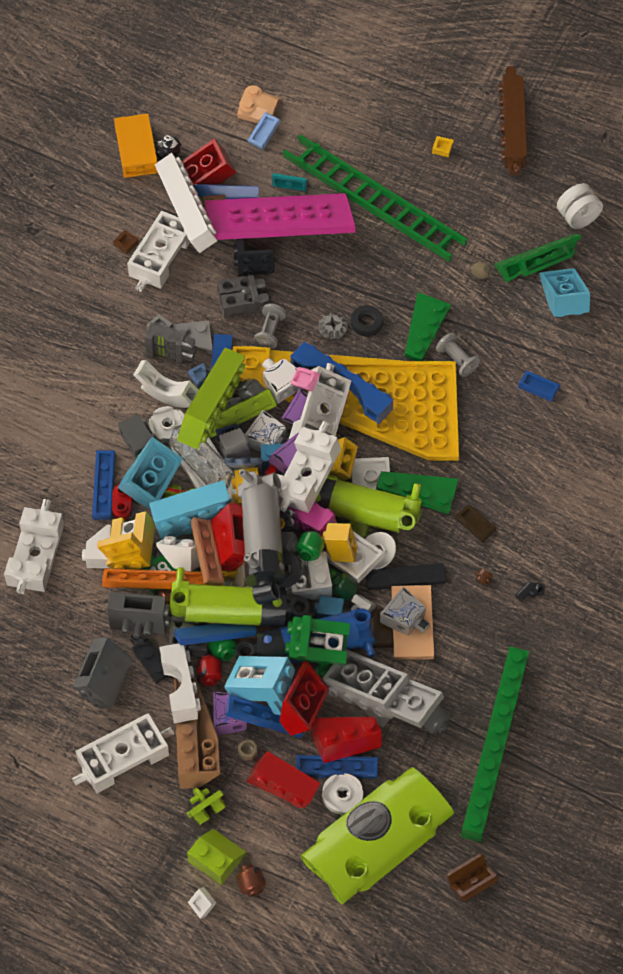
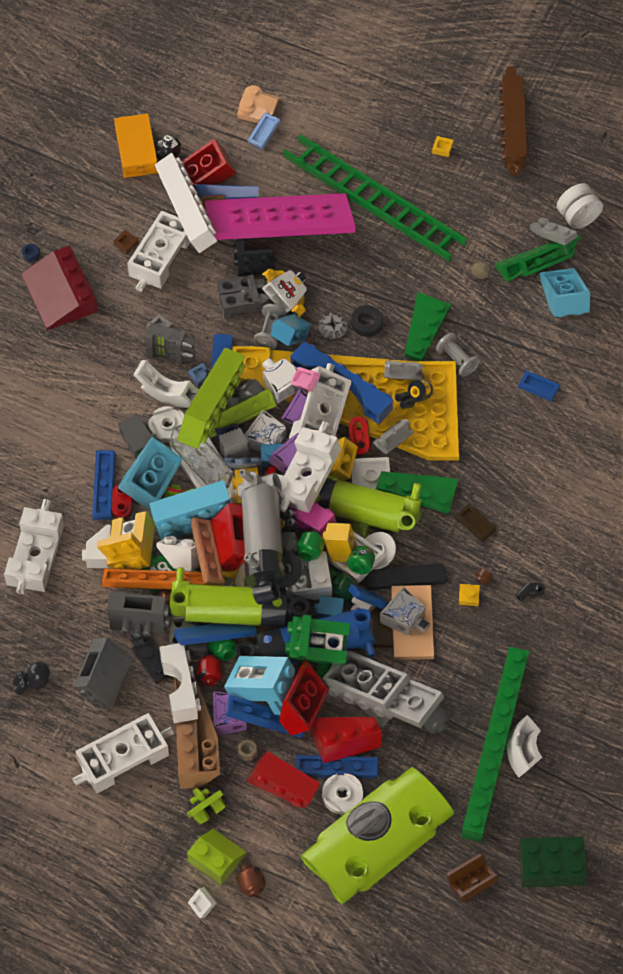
(30, 252): none -> dark blue tile
(35, 677): none -> black piece
(59, 288): none -> slope
(200, 332): light grey wing -> none
(286, 289): none -> white torso
(289, 182): teal slope -> none
(290, 329): none -> dark azure brick
(358, 435): none -> red plate
(361, 560): none -> green head
(368, 596): none -> blue tile
(393, 436): none -> light grey hinge
(402, 370): none -> light grey hinge
(417, 391): none -> black piece
(469, 595): none -> yellow plate
(522, 746): none -> white brick
(552, 862): none -> dark green brick
(553, 231): none -> light grey hinge

